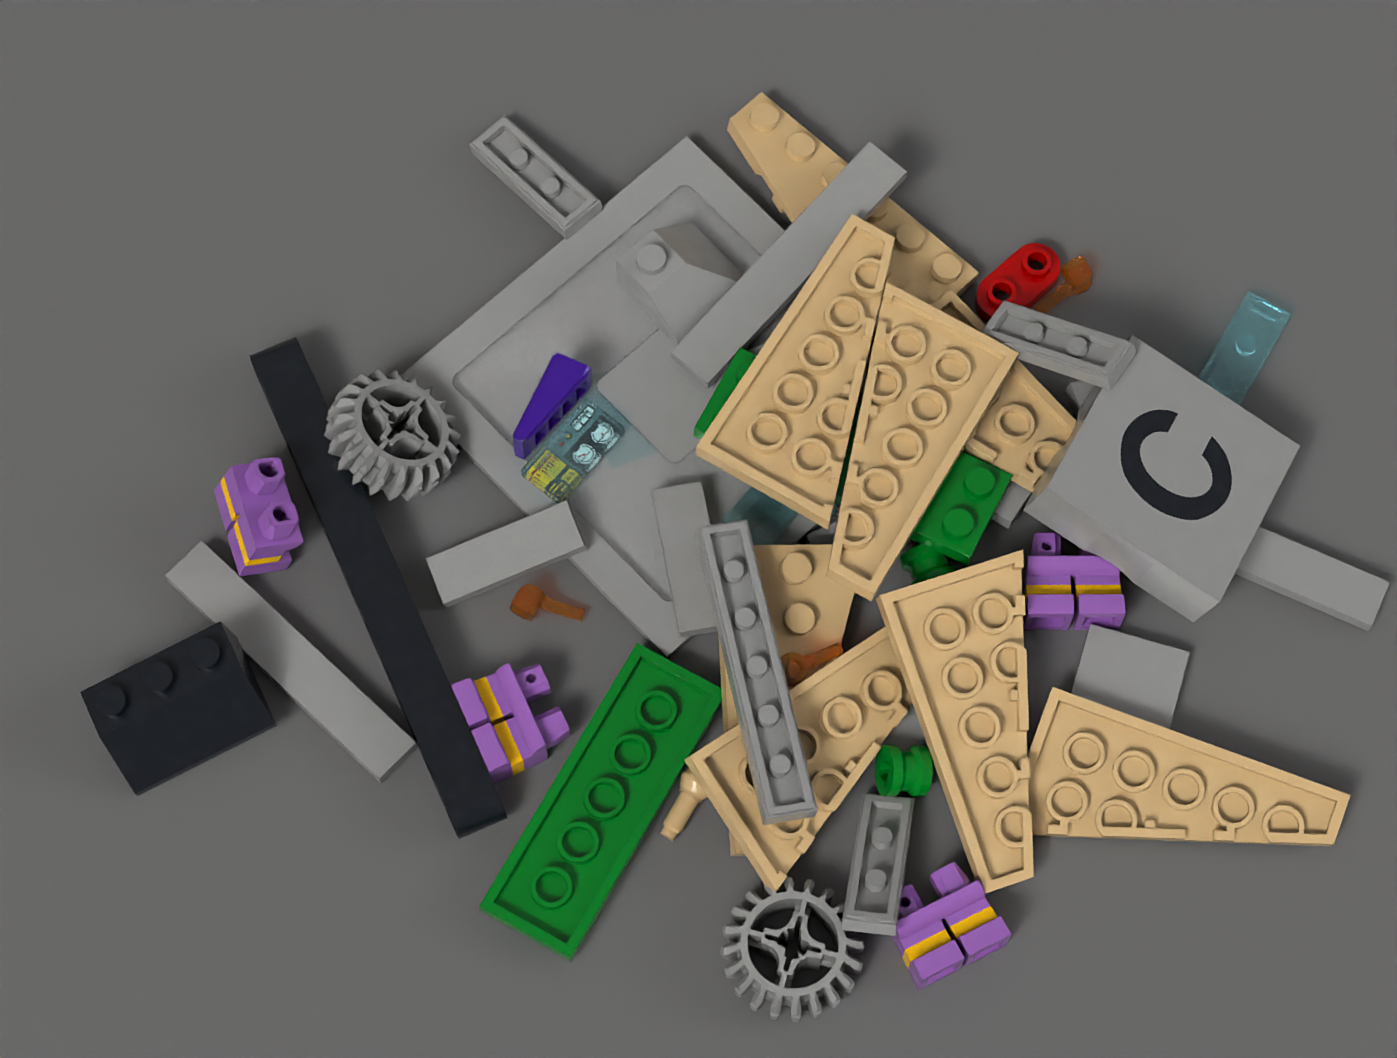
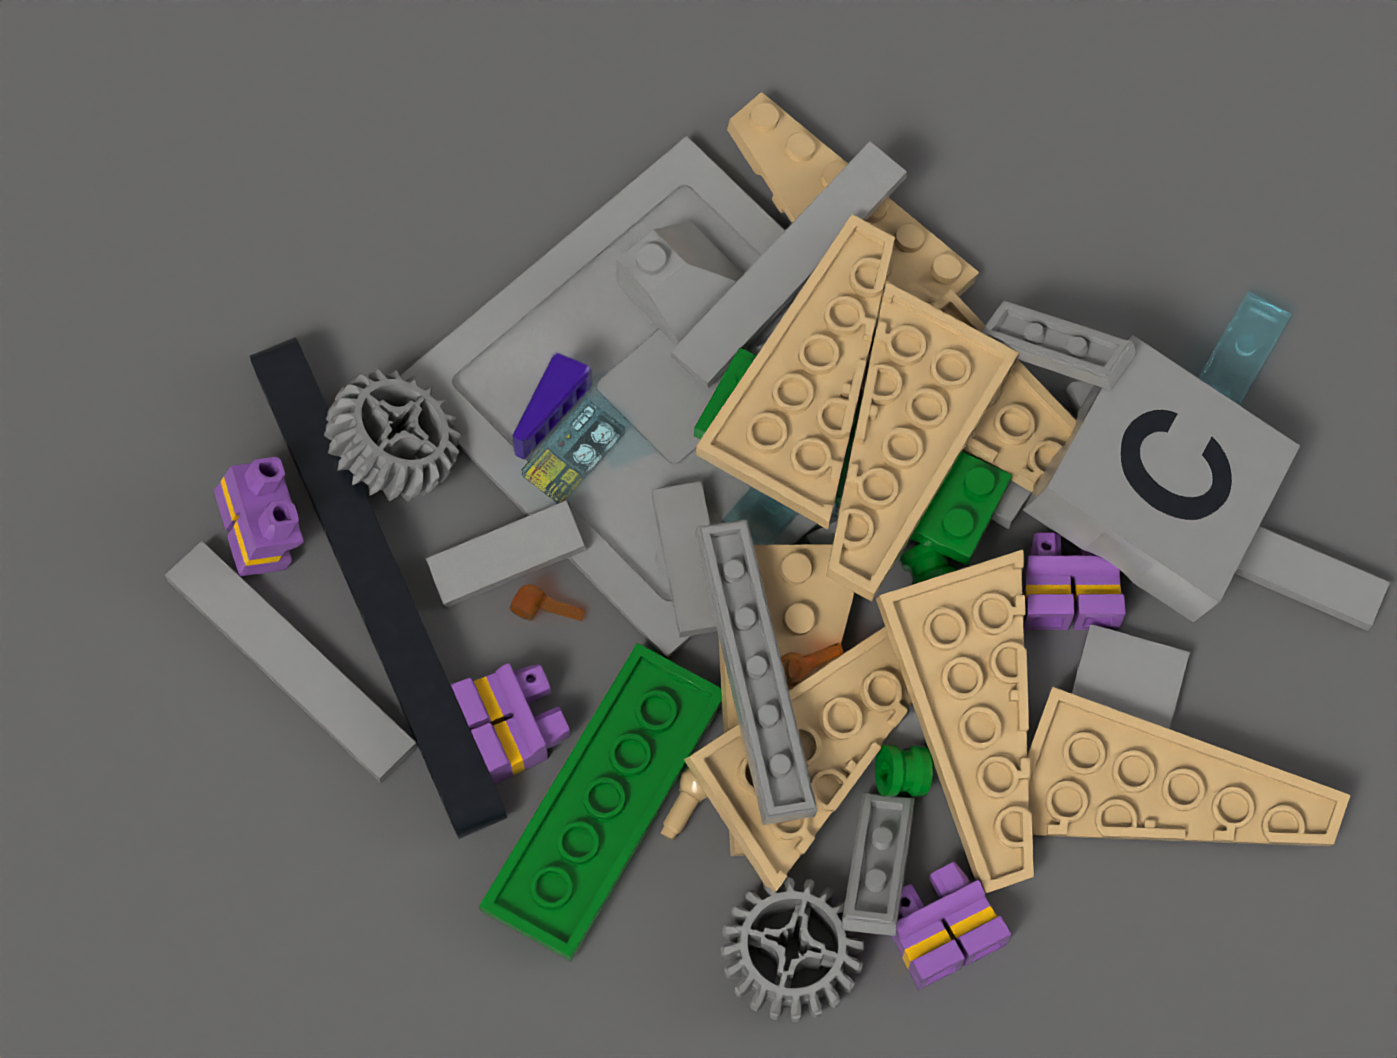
(178, 708): black slope -> none
(536, 177): light grey tile -> none
(1018, 280): red plate -> none
(1078, 280): clear orange hand -> none

